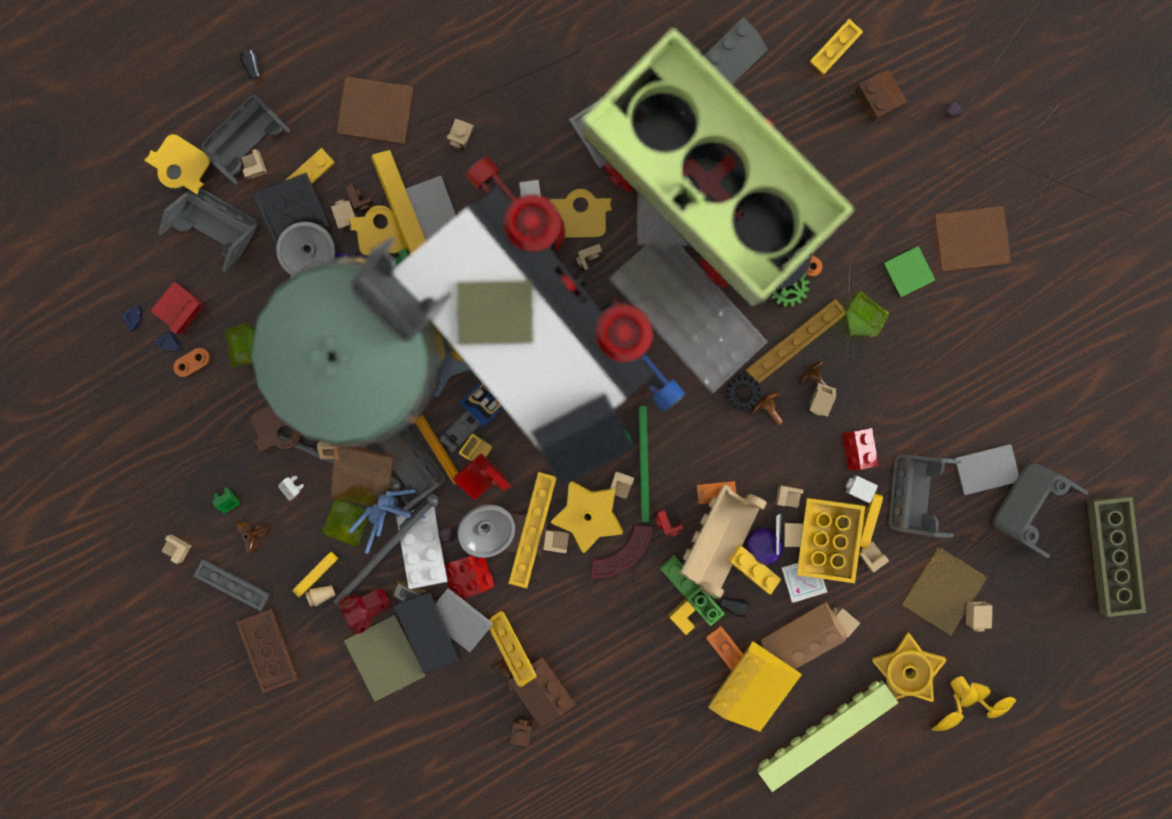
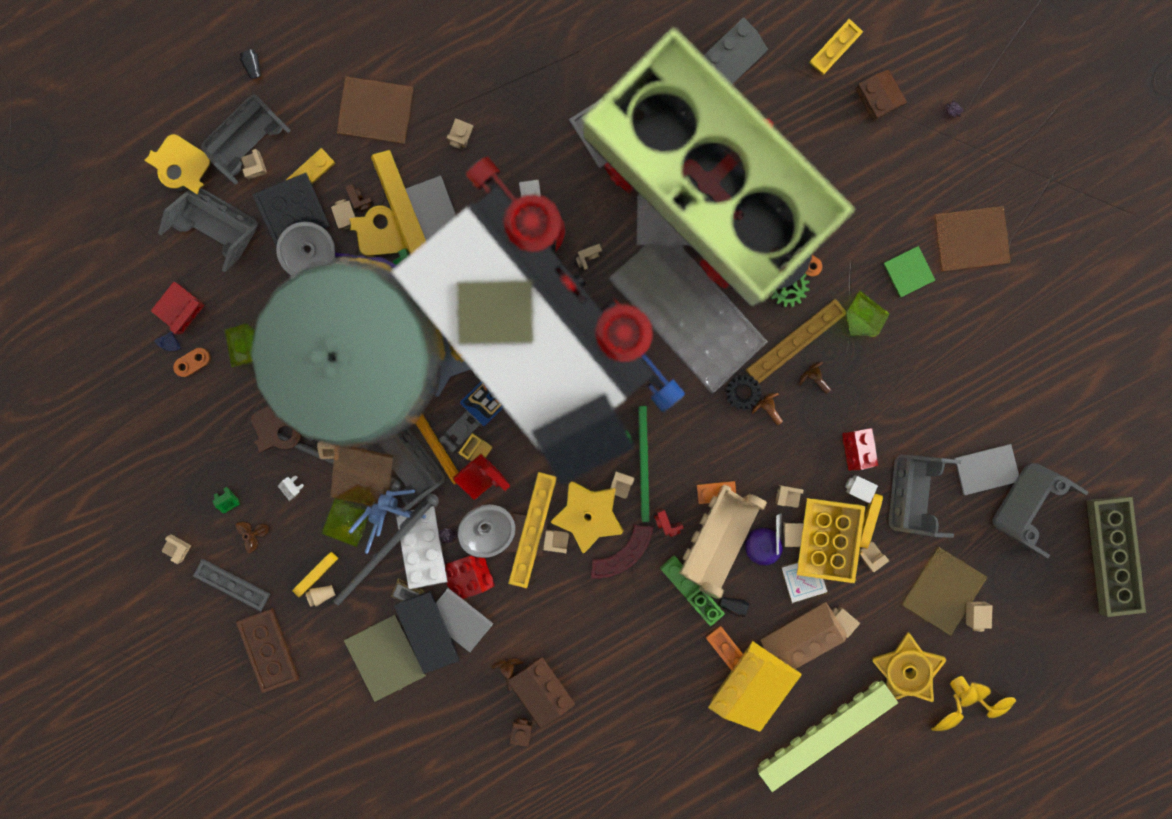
(132, 317): clear blue tile -> none
(359, 610): dark red piece -> none
(390, 298): dark grey windscreen -> none
(511, 649): yellow plate -> none
(587, 223): yellow piece -> none
(680, 616): yellow piece -> none
(755, 571): yellow plate -> none
(822, 400): tan brick -> none

